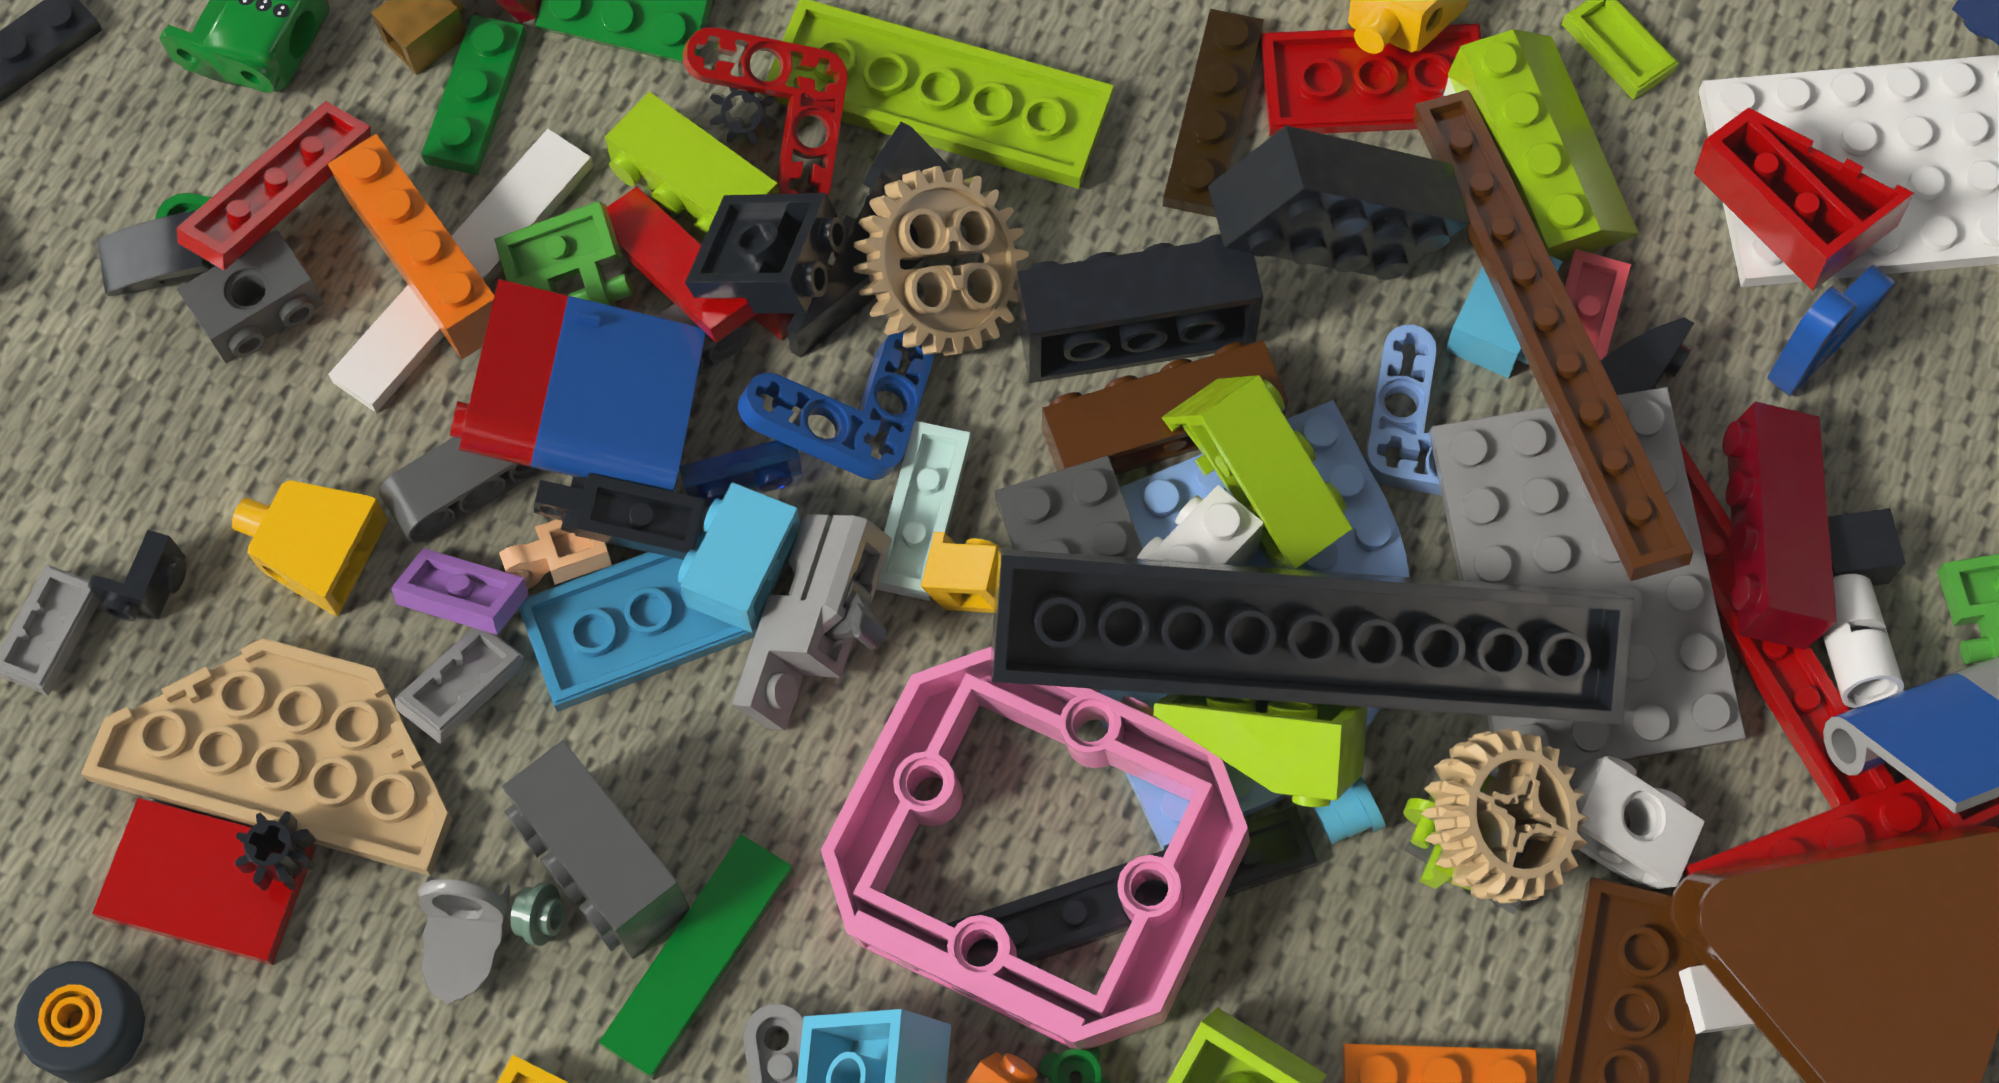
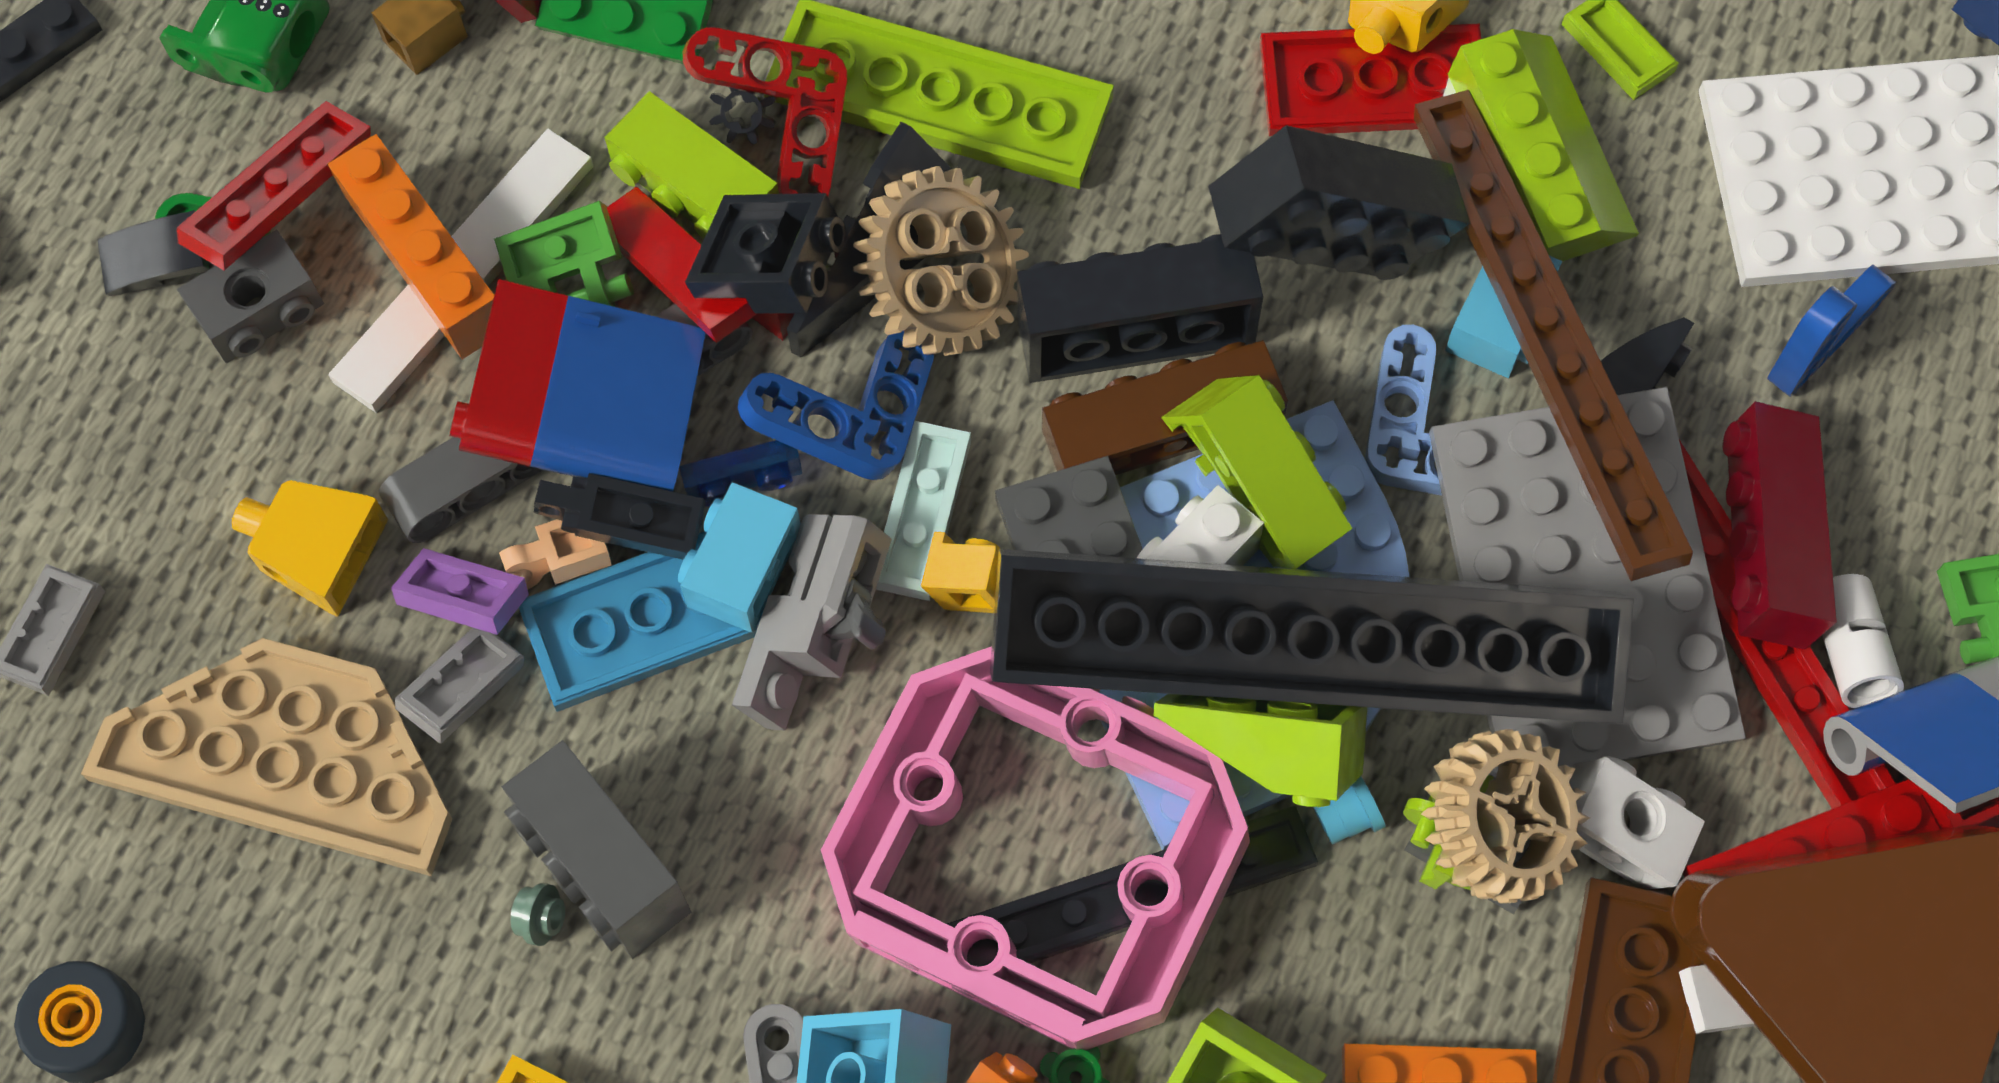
(152, 577): black bracket -> none
(182, 883): red tile -> none
(276, 866): black gear -> none
(460, 935): light grey piece -> none
(474, 95): green plate -> none
(696, 956): green tile -> none
(1213, 110): dark brown plate -> none
(1596, 293): coral plate -> none
(1796, 197): red wedge -> none
(1866, 545): black brick -> none

